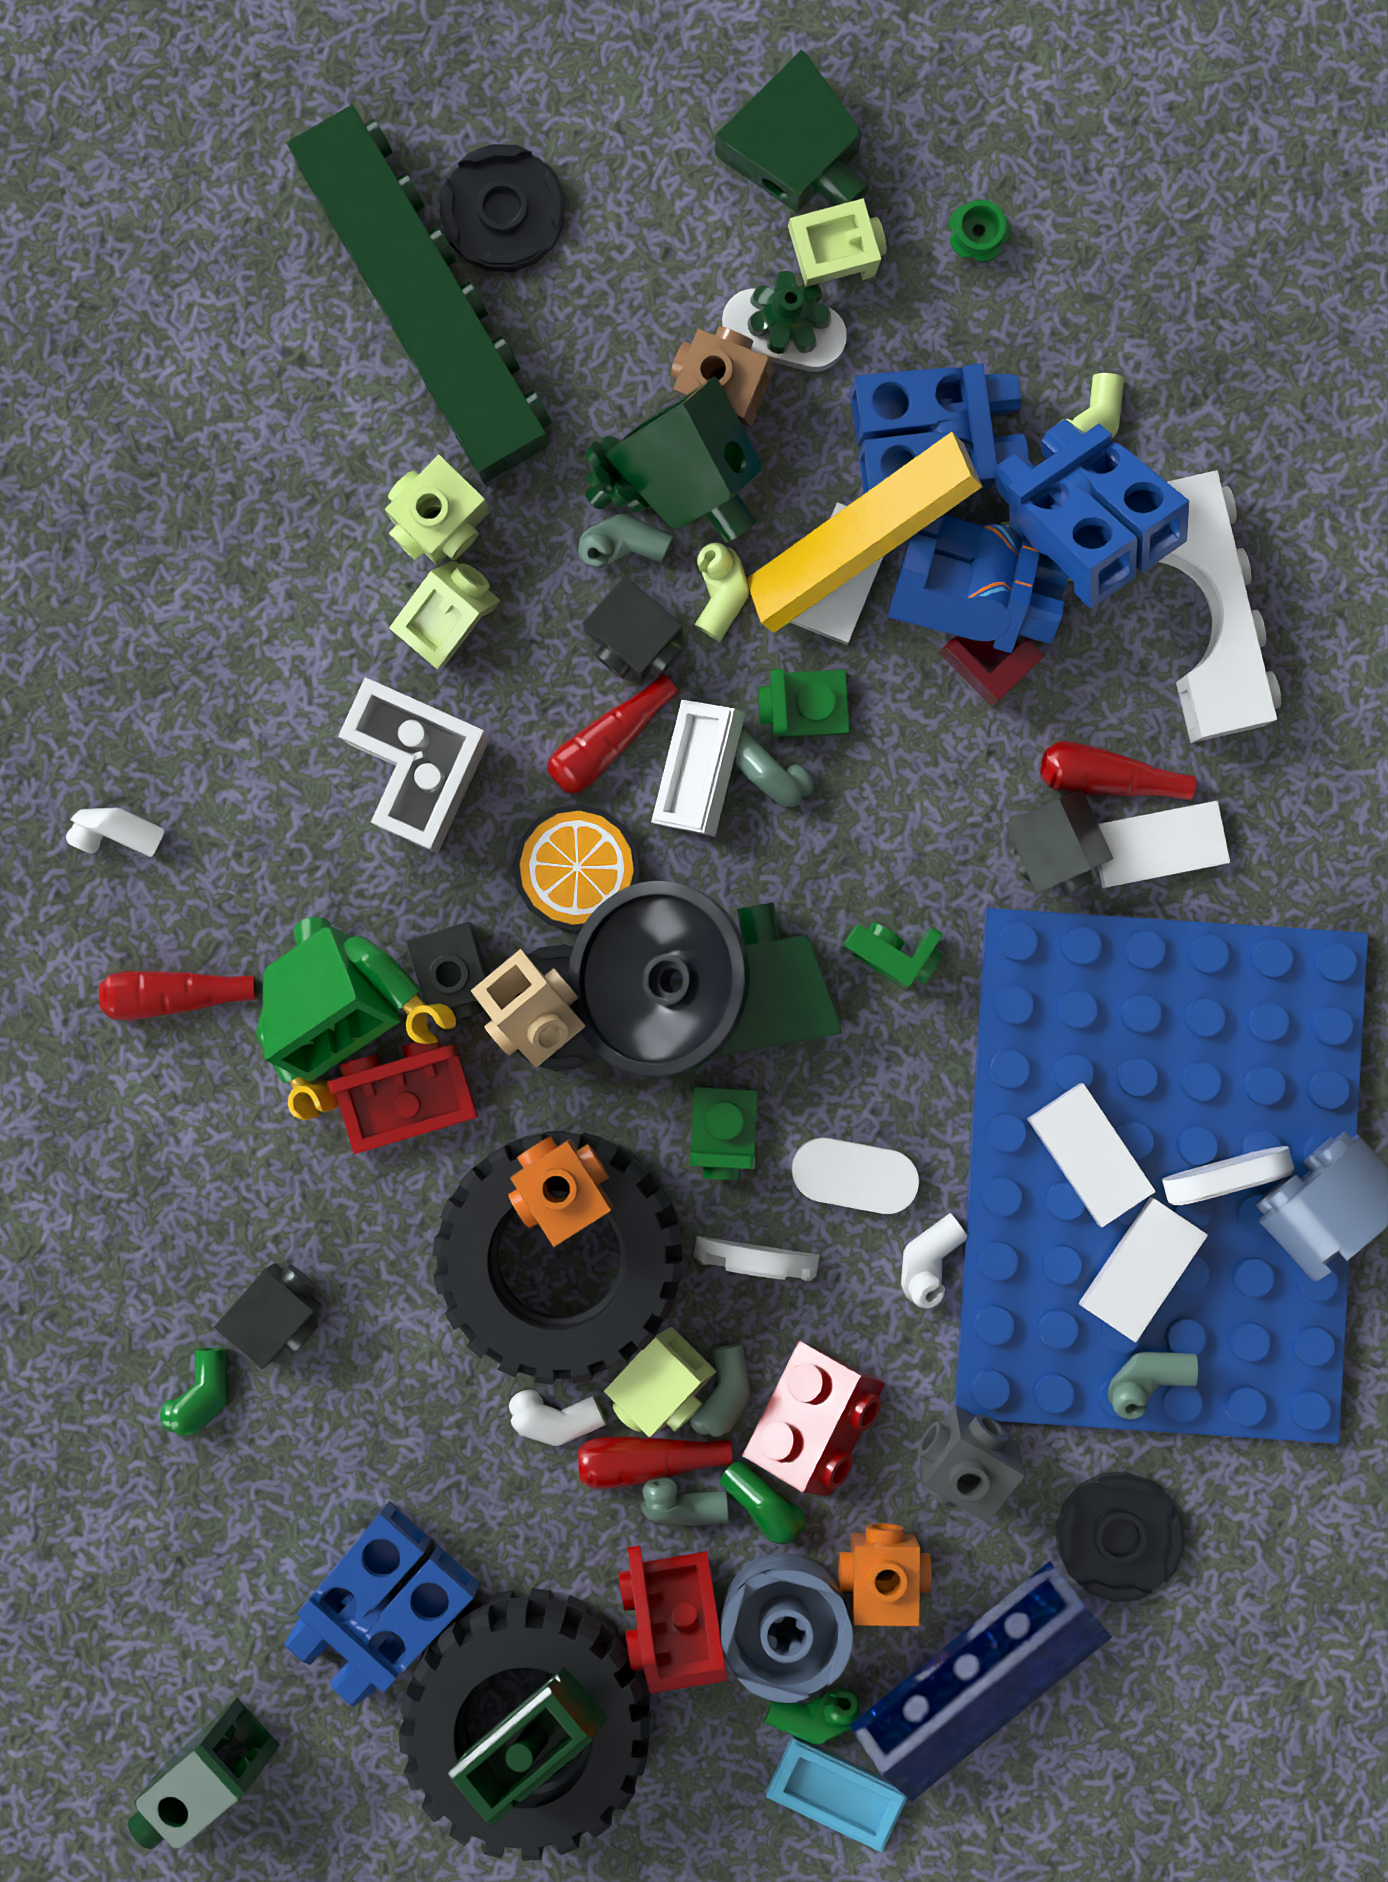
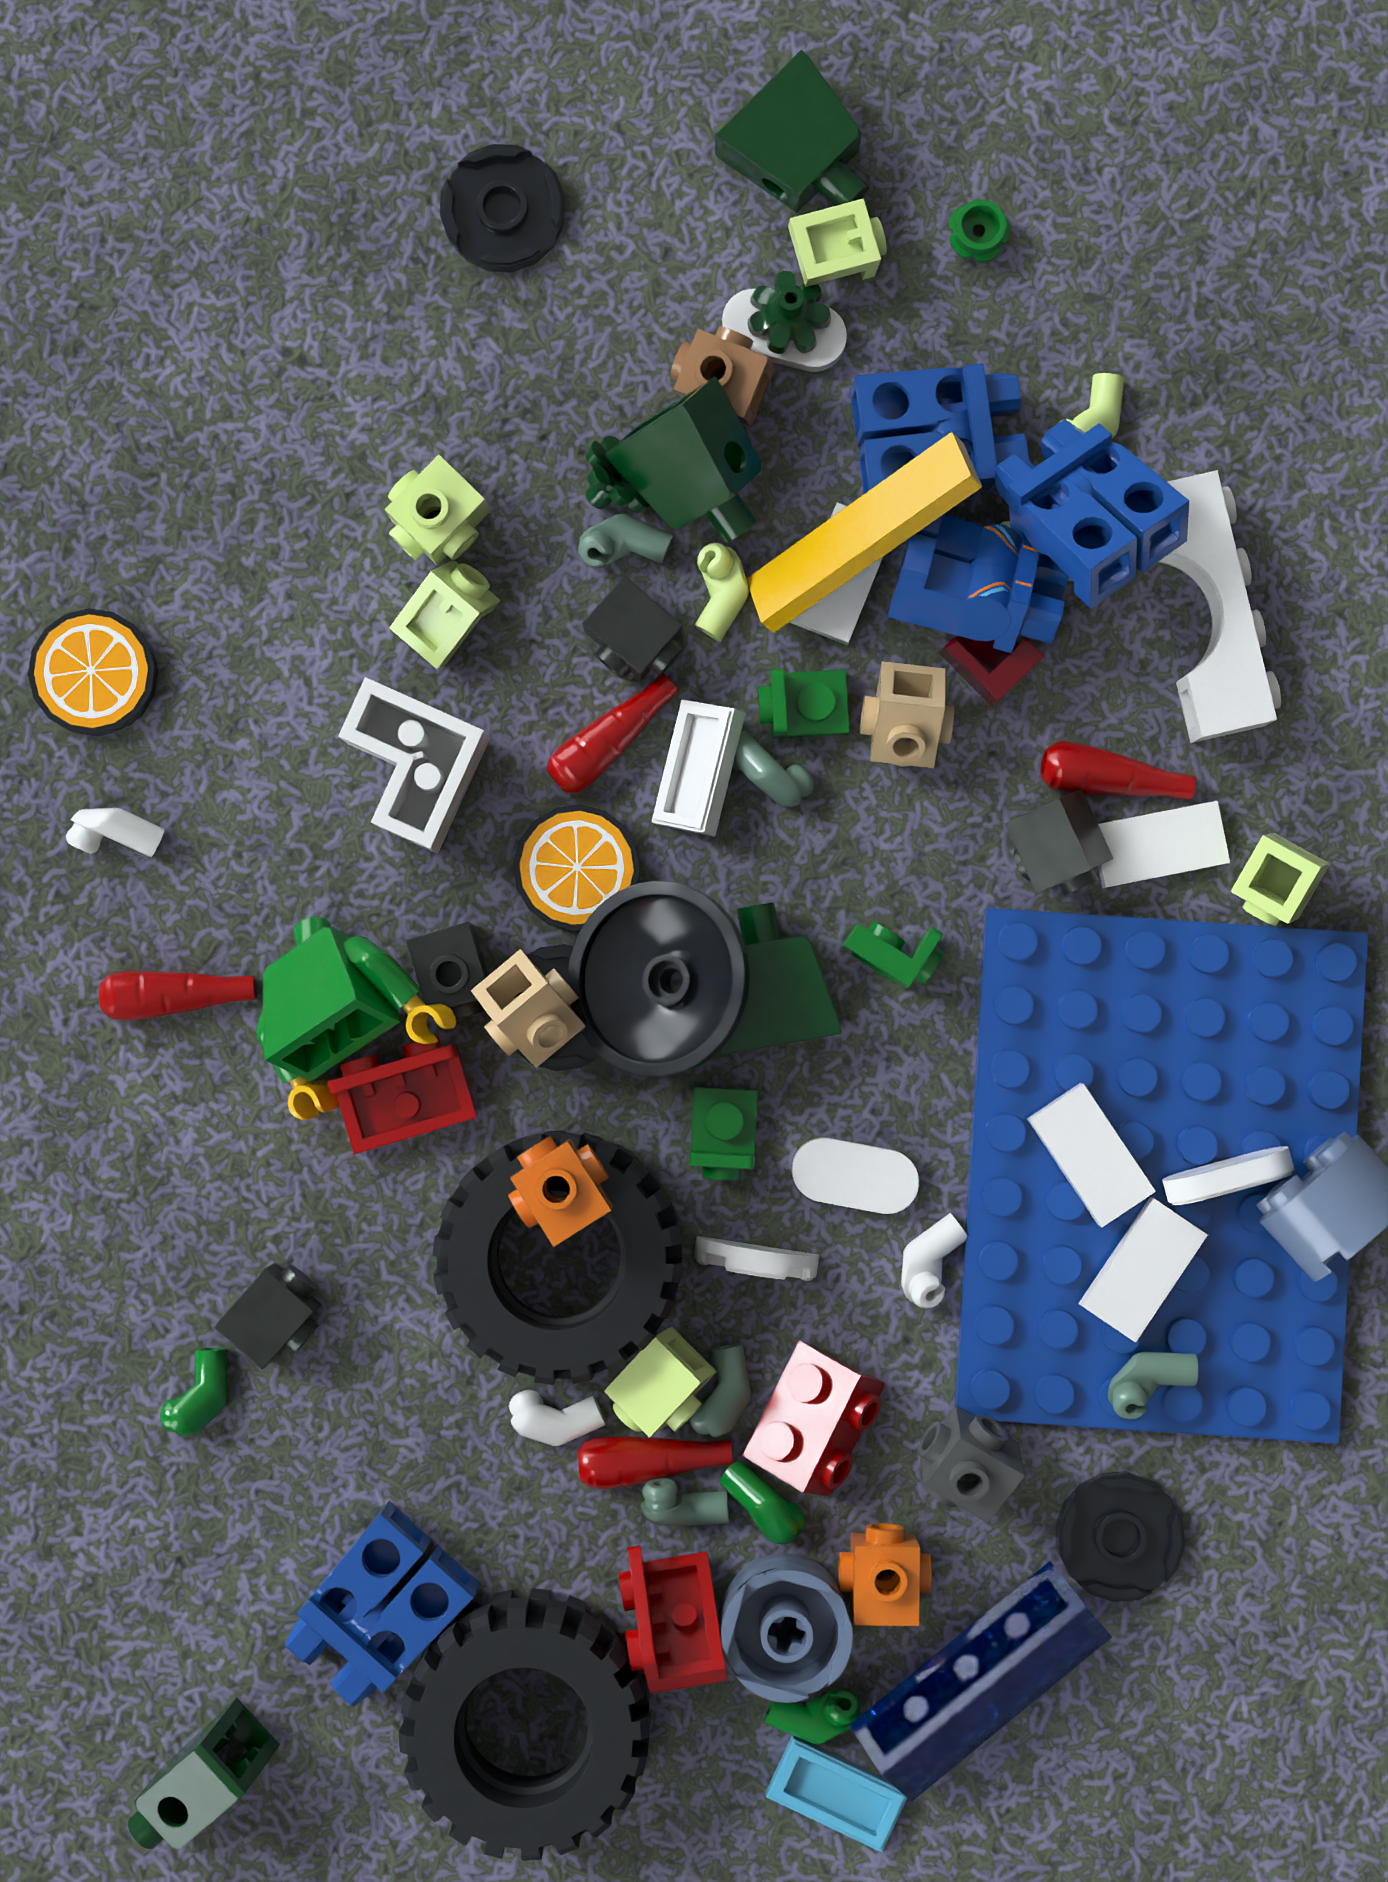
(93, 672): none -> tile
(419, 293): dark green brick -> none
(528, 1746): dark green brick -> none
(907, 715): none -> tan brick
(1279, 880): none -> yellowish green brick

